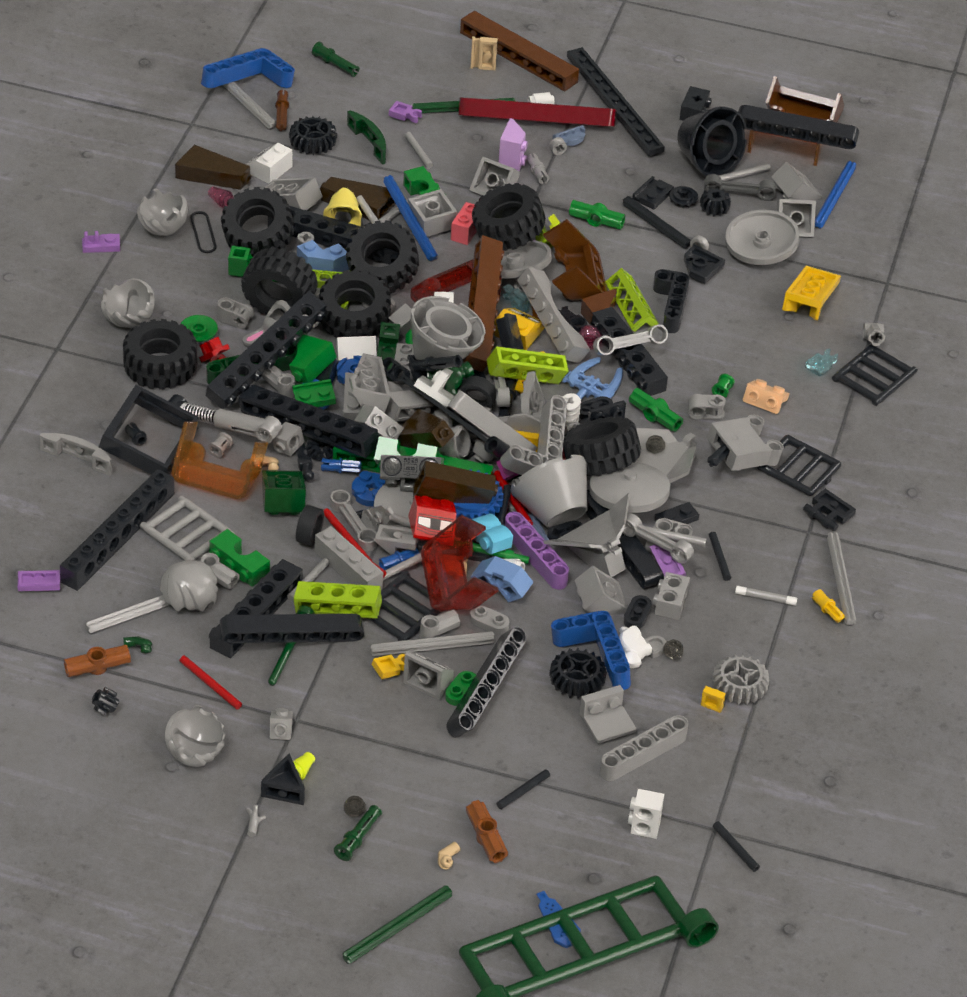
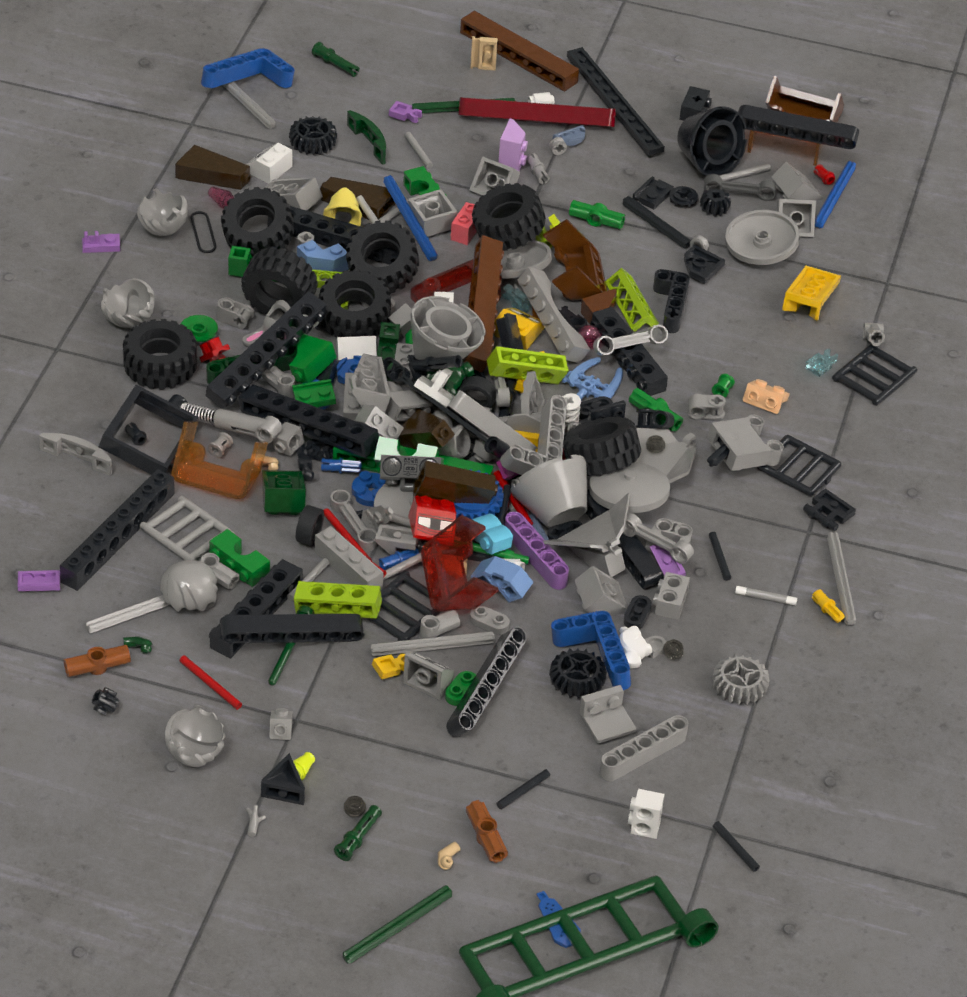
(281, 105): reddish brown axle -> none
(651, 419): none -> black piece
(678, 536): light grey bar -> none
(683, 513): black plate -> none
(713, 699): yellow plate -> none
(826, 176): none -> red pin

